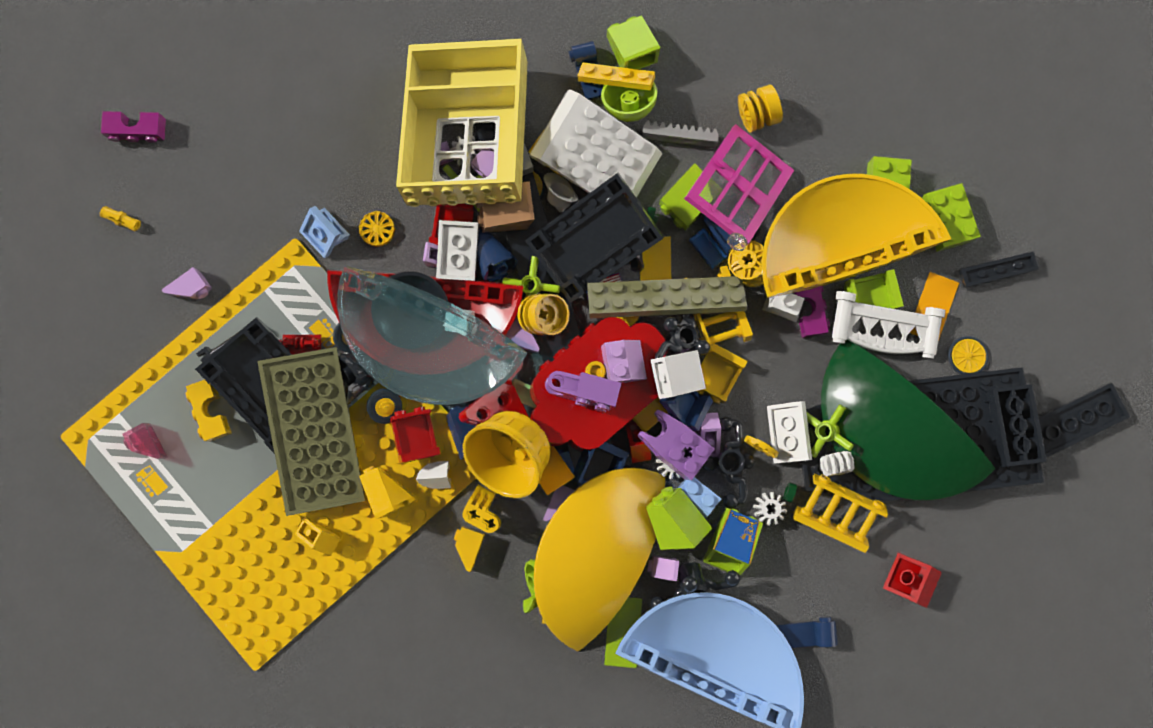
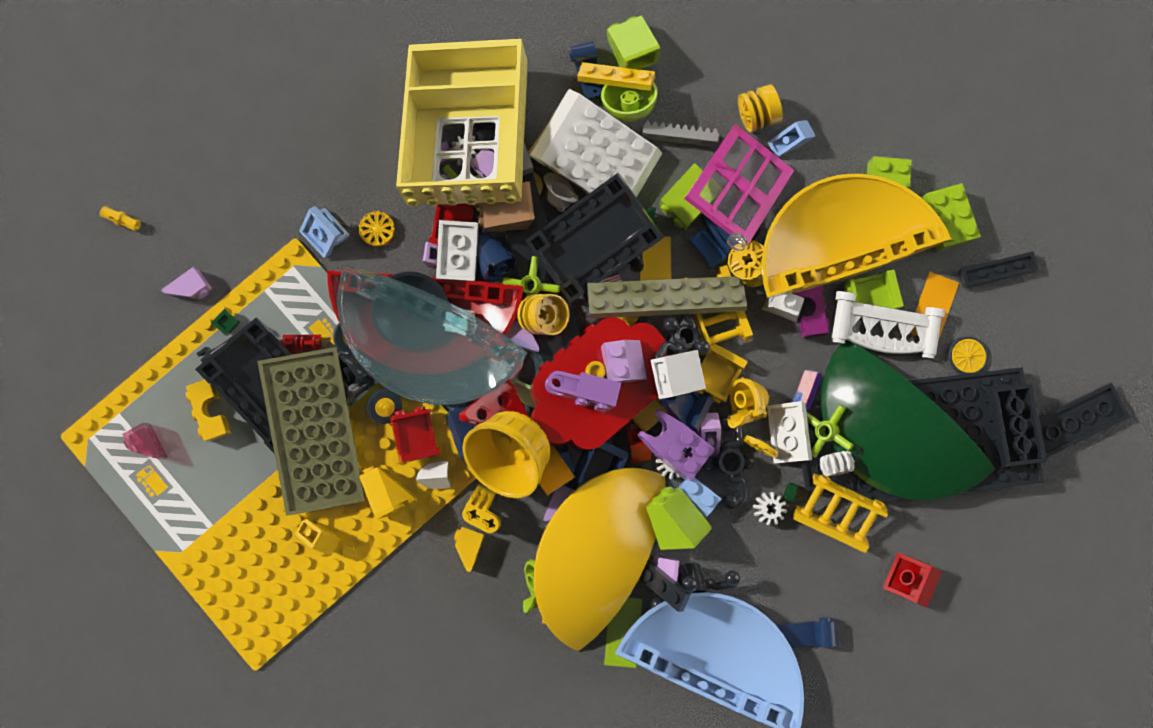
(149, 127): magenta arch -> none
(225, 322): none -> dark green plate
(665, 586): none -> black plate
(733, 542): slope -> none
(747, 402): none -> yellow head
(791, 138): none -> light blue slope
(807, 387): none -> tile

